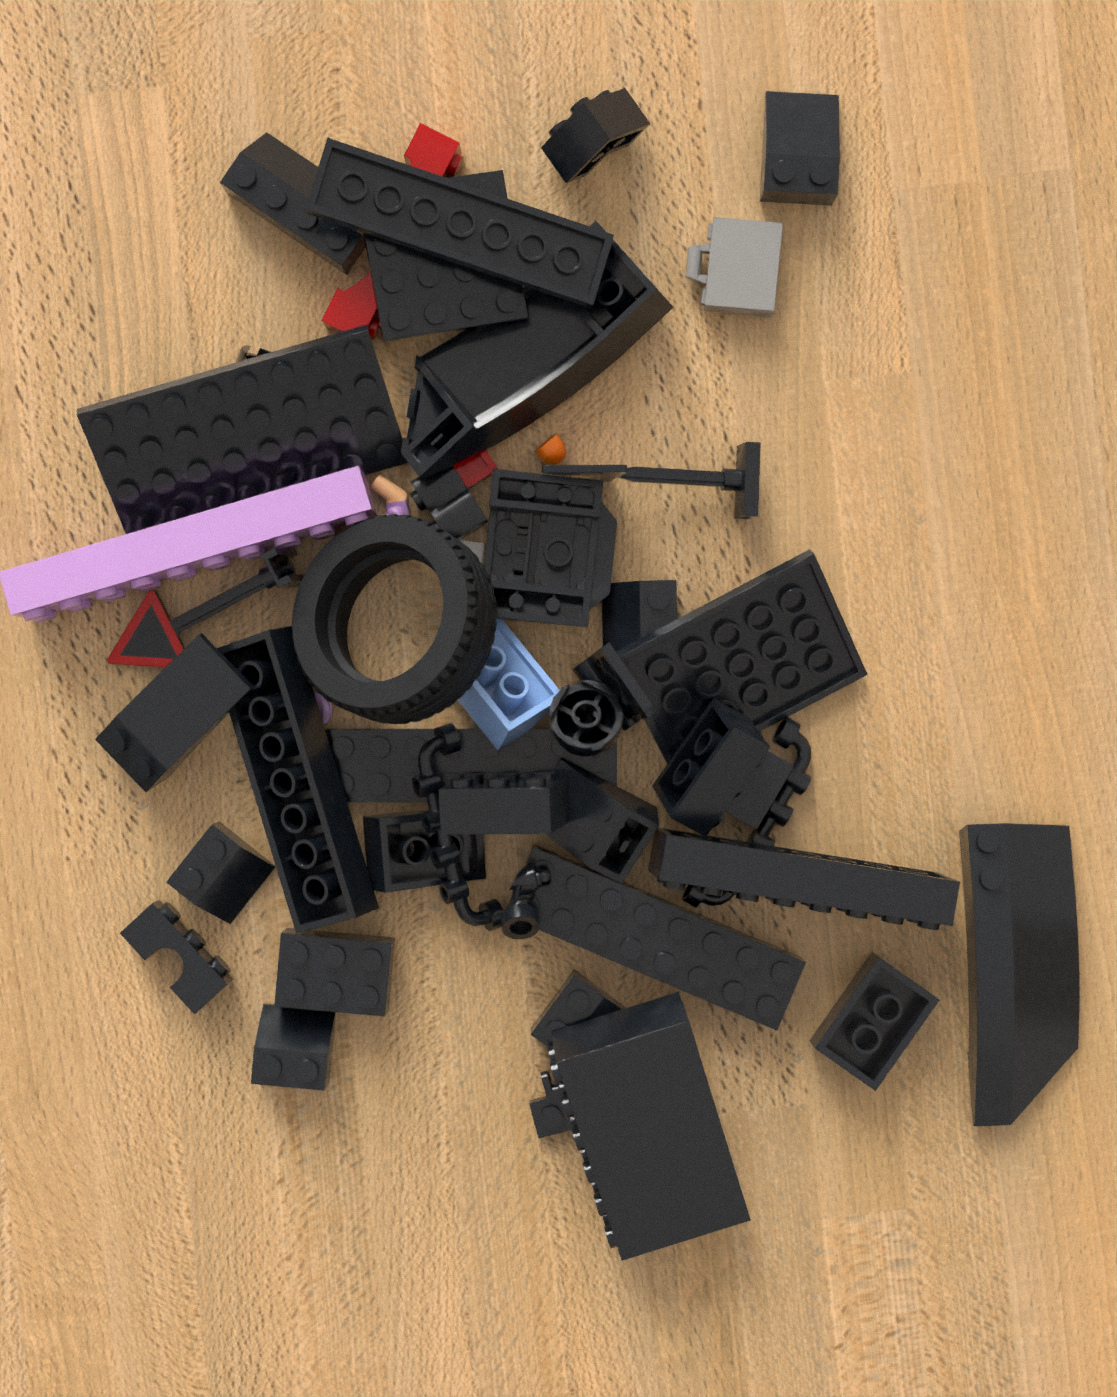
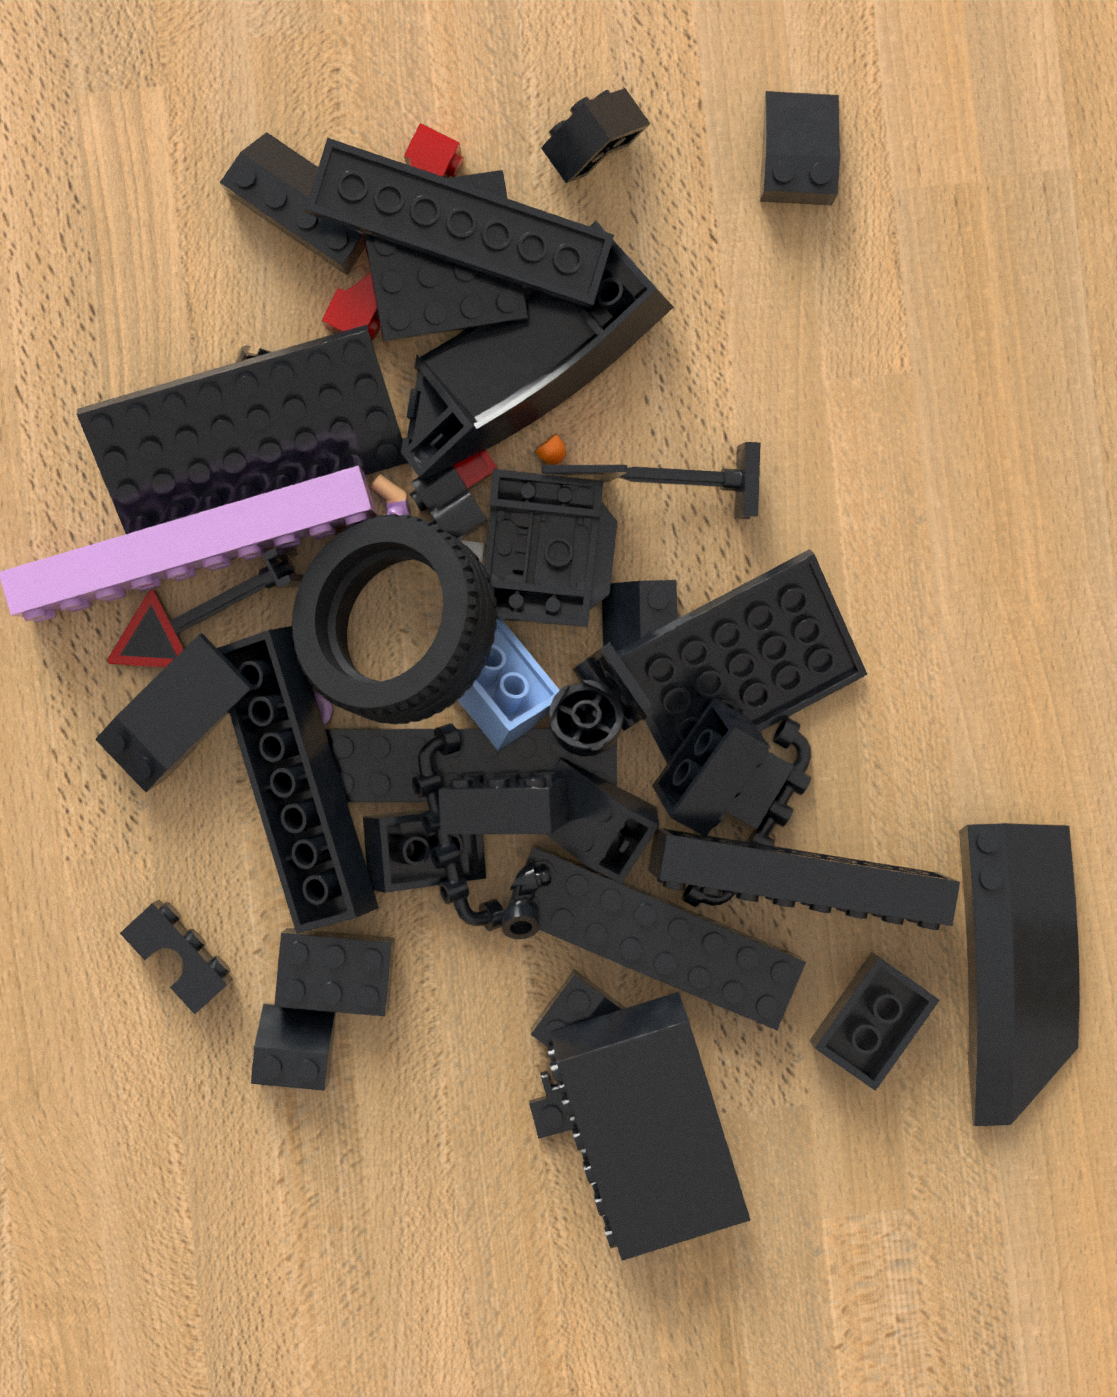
(221, 873): black slope -> none
(740, 266): light grey piece -> none

